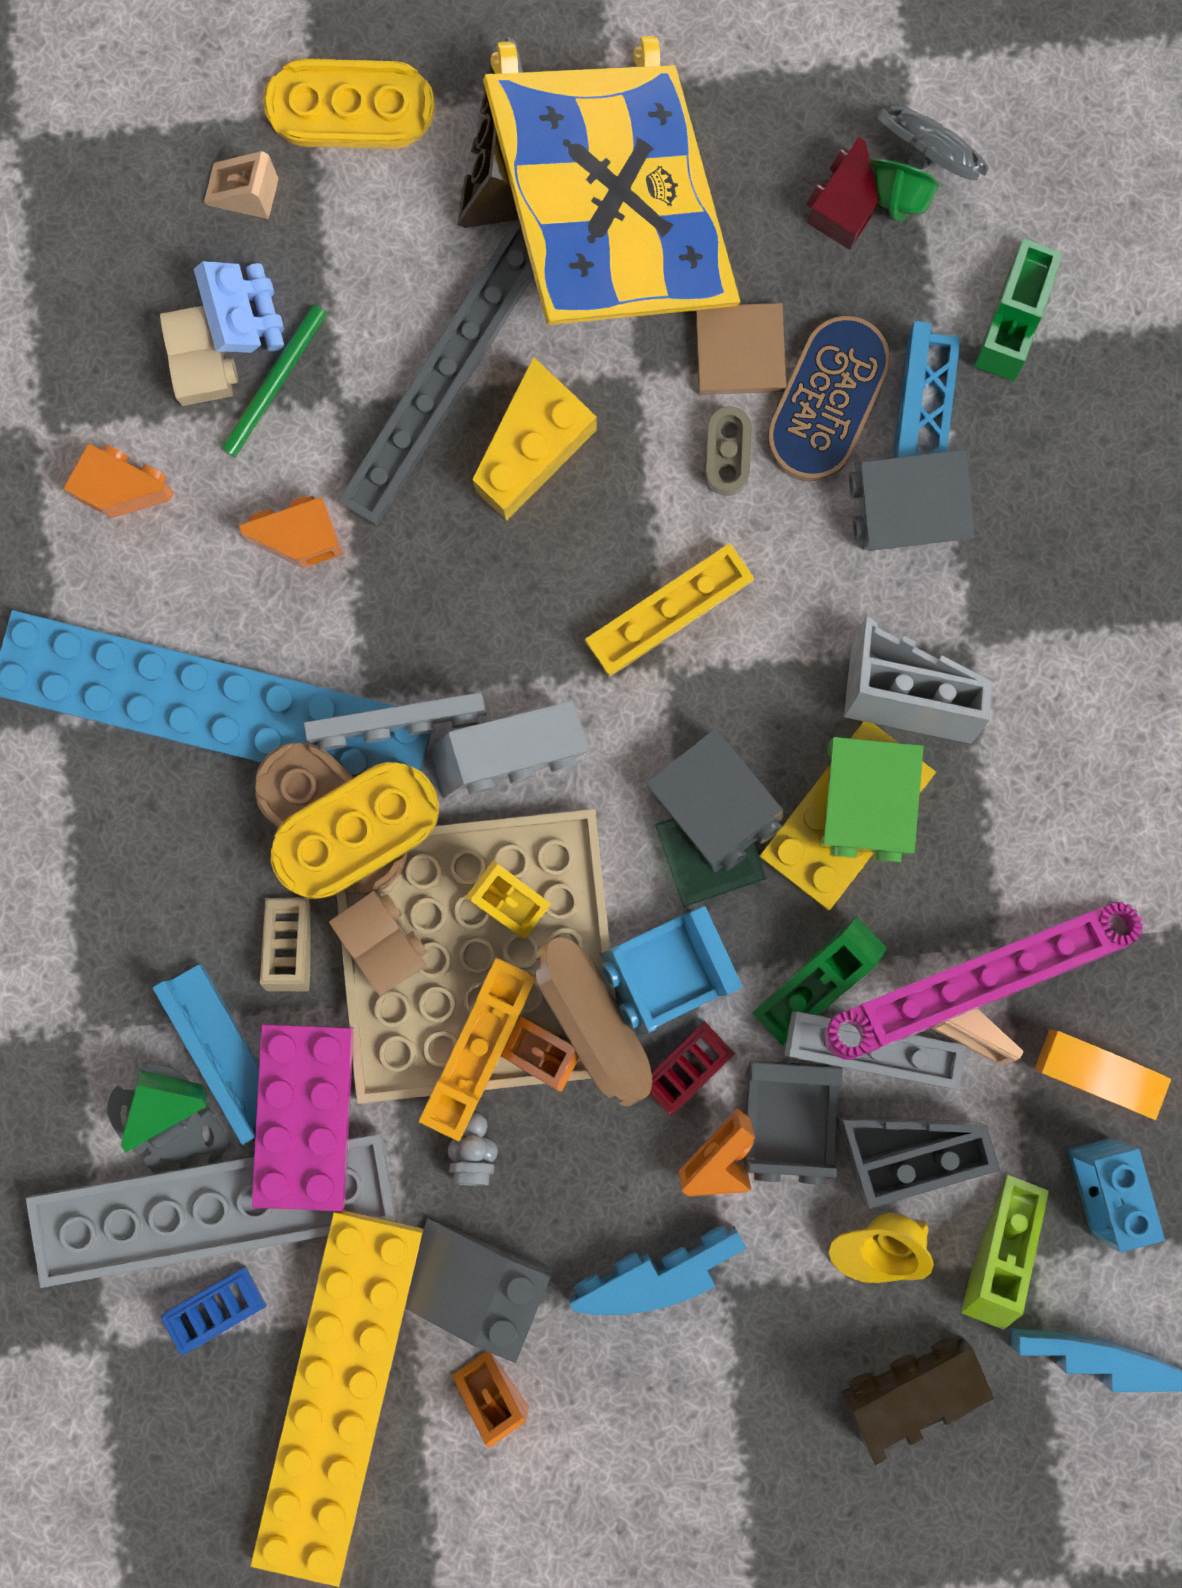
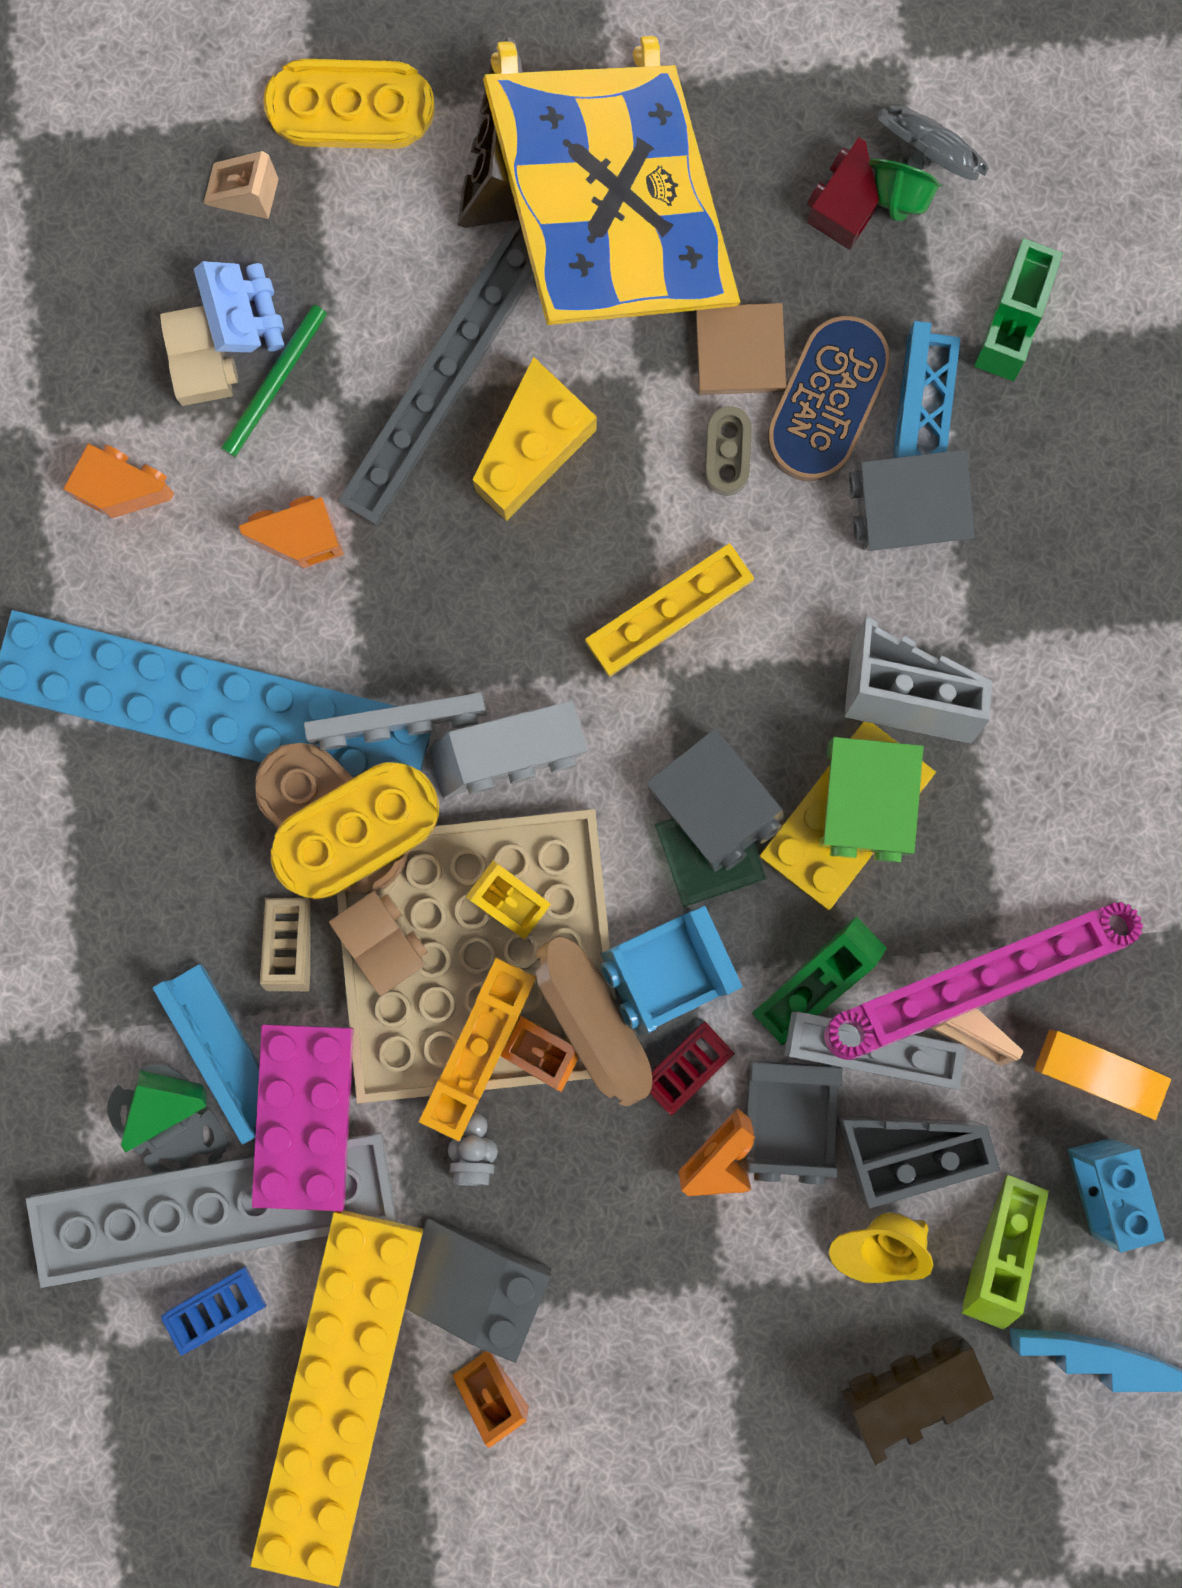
(642, 1288): dark azure slope -> none

